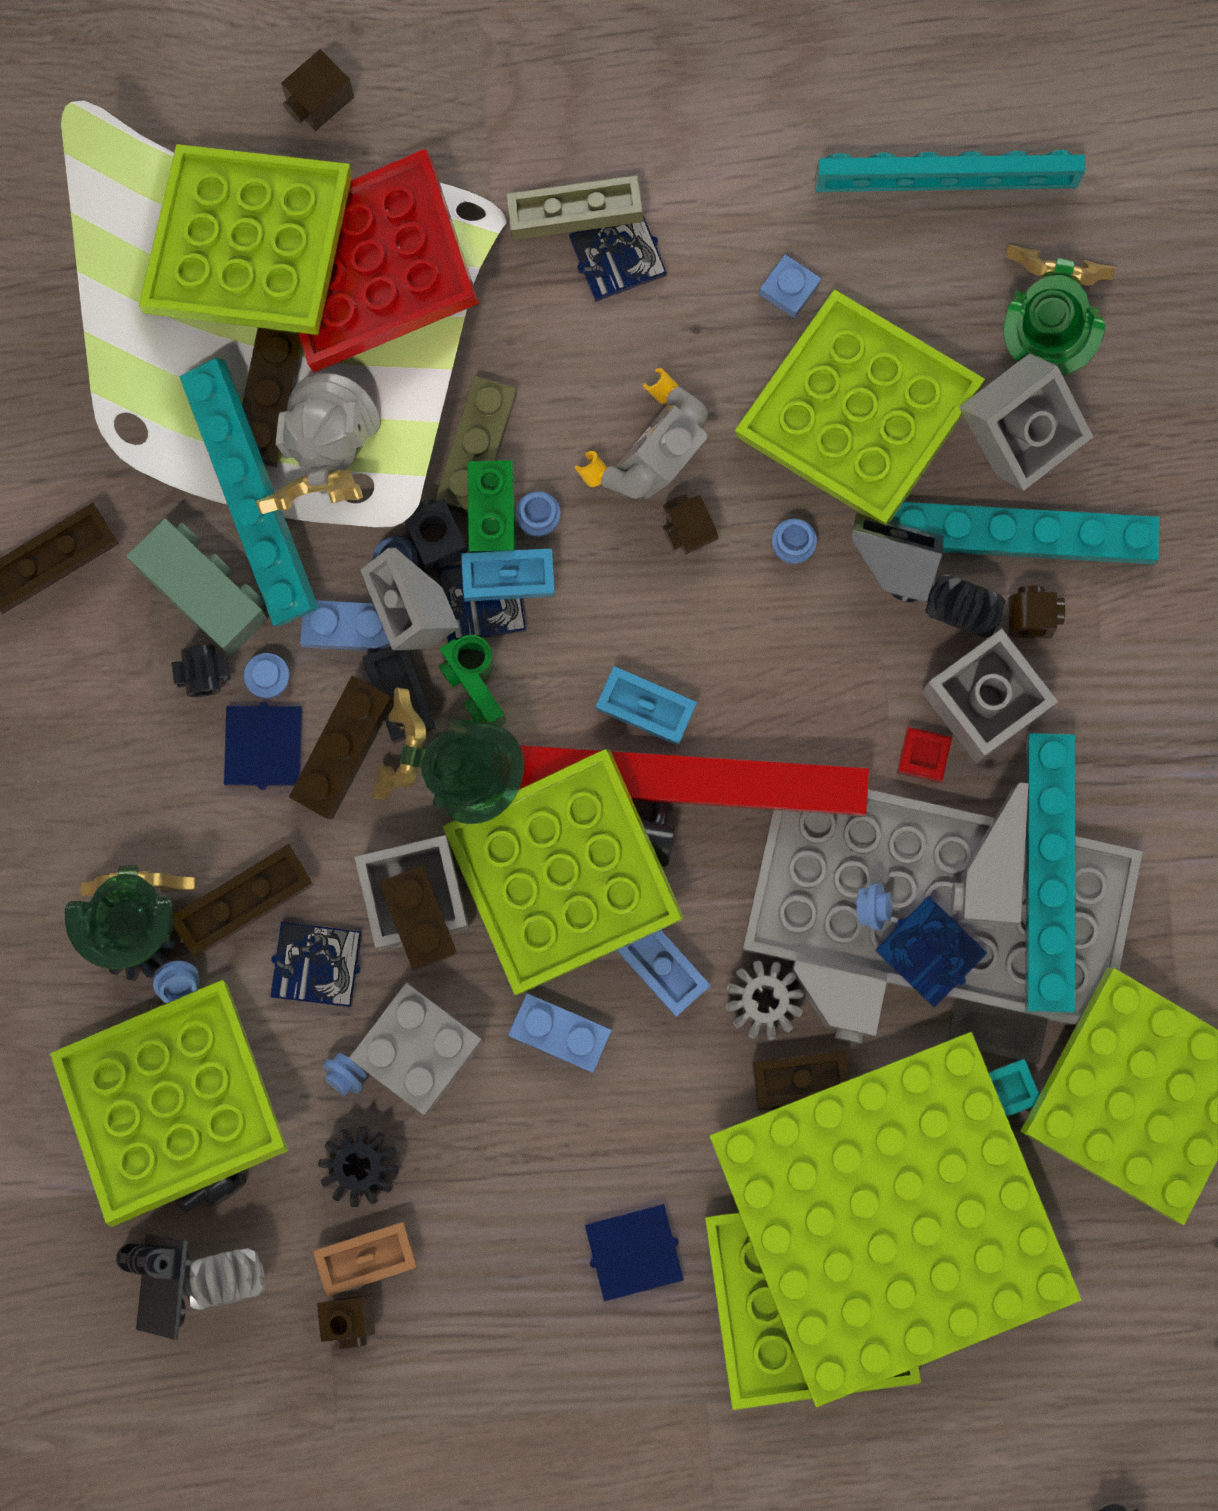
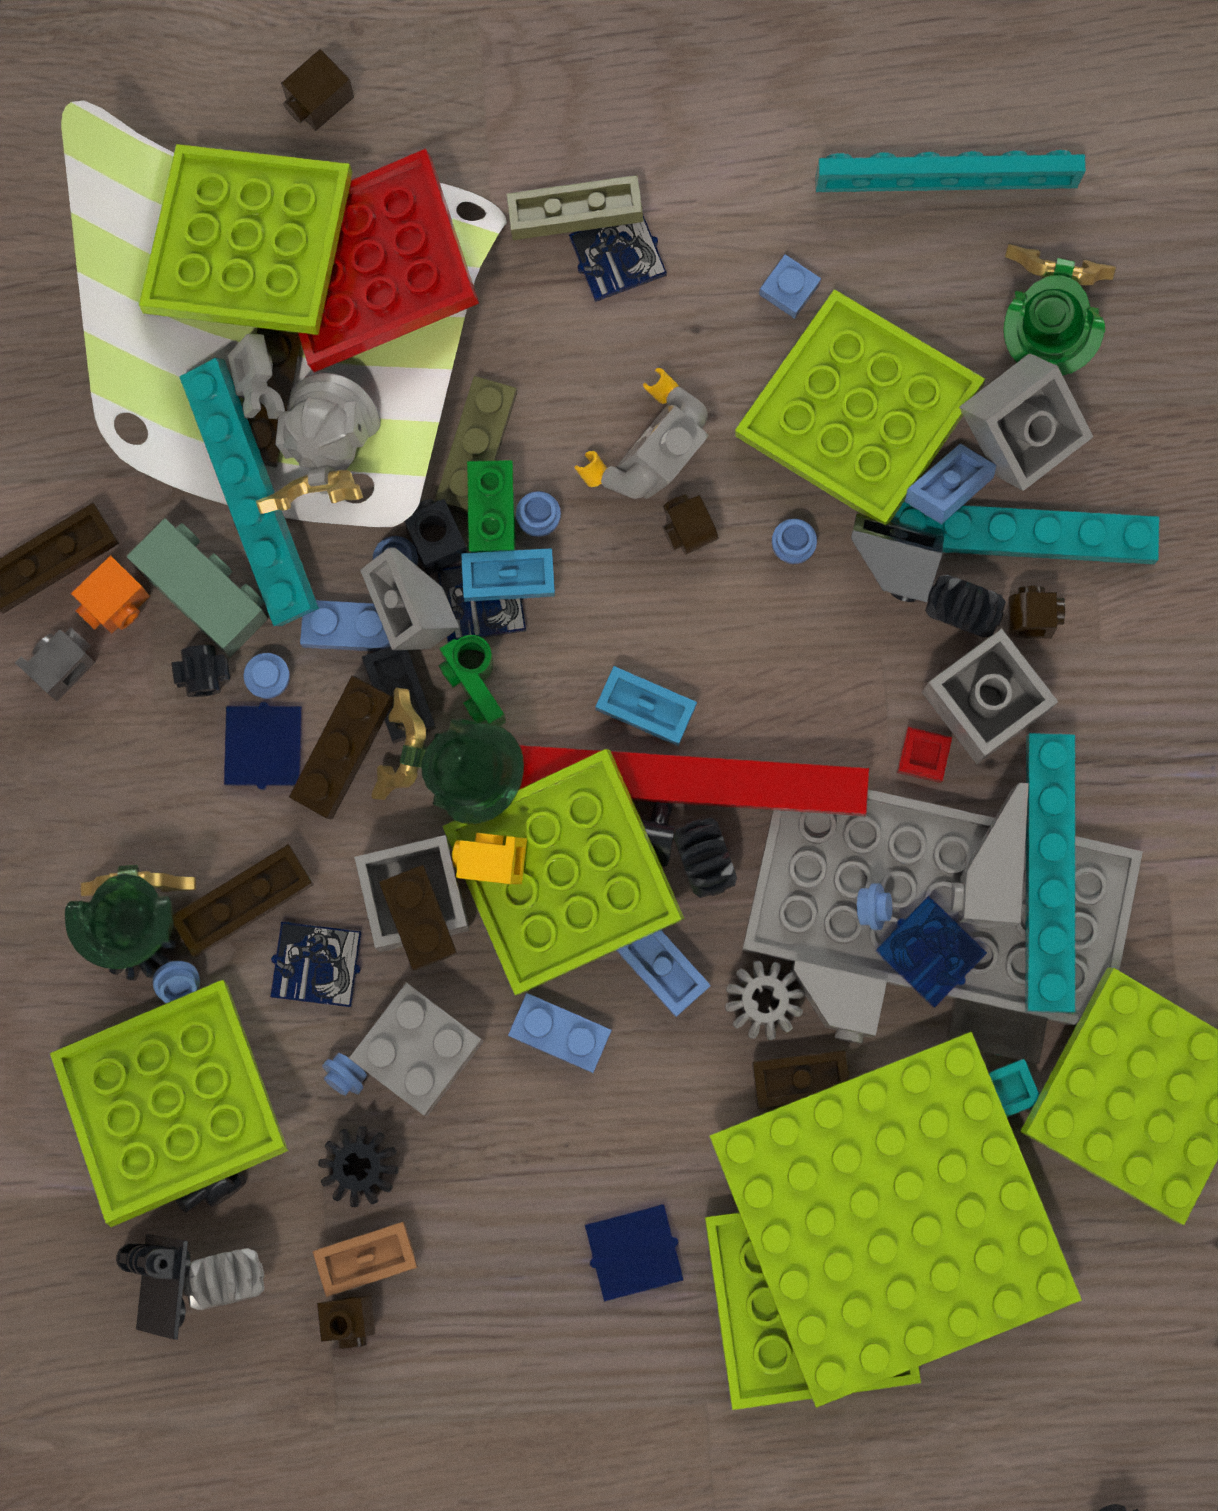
(58, 662): none -> flat silver brick
(110, 597): none -> orange brick
(250, 371): none -> light grey plate
(490, 859): none -> yellow brick
(705, 857): none -> black gear
(950, 483): none -> medium blue plate

